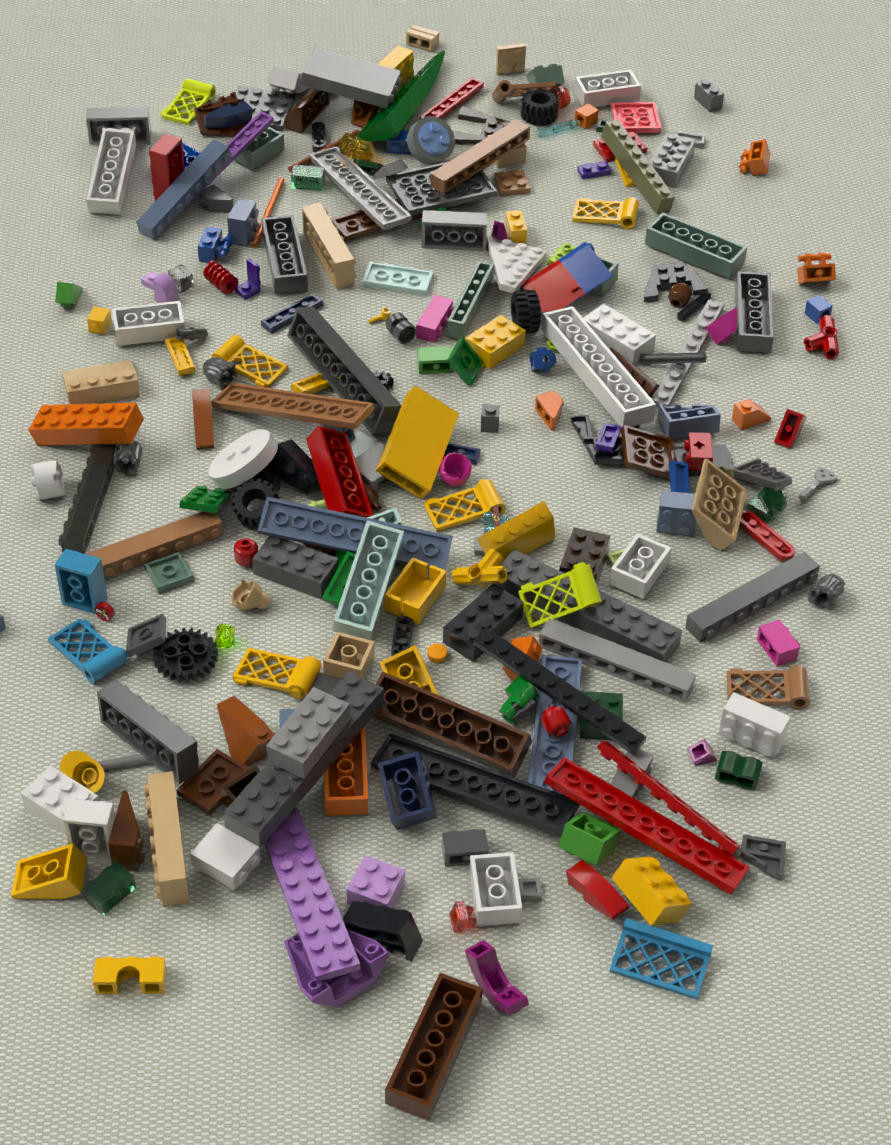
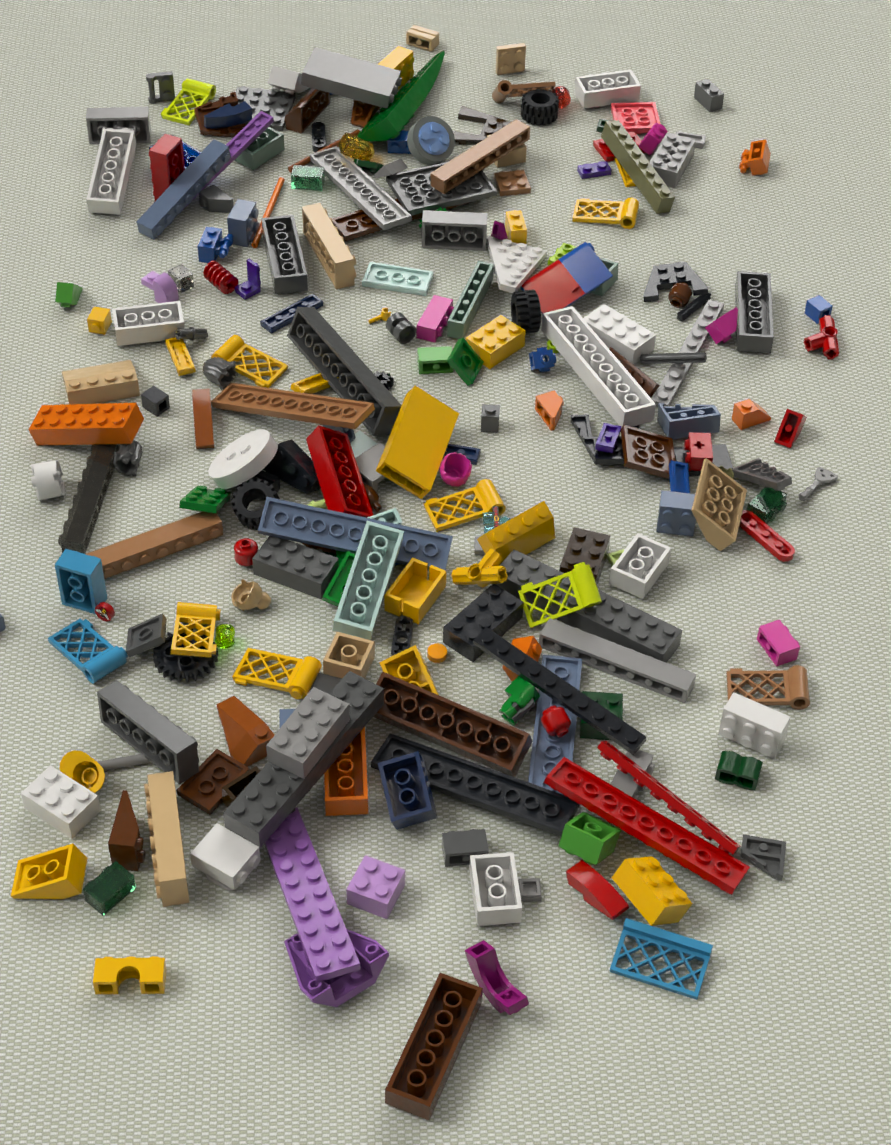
(89, 827): white brick -> none
(155, 401): none -> black brick
(166, 87): none -> dark grey plate
(169, 572): sand green tile -> none
(195, 615): none -> yellow piece
(385, 925): black wedge -> none
(455, 99): red plate -> none
(459, 917): clear red tile -> none
(547, 74): sand green slope -> none
(555, 128): clear light blue piece -> none
(587, 116): orange brick -> none
(653, 138): none -> dark pink brick
(696, 245): sand green brick -> none
(701, 753): magenta slope -> none
(752, 597): dark grey brick -> none
(816, 273): orange brick -> none
(826, 590): dark grey piece -> none

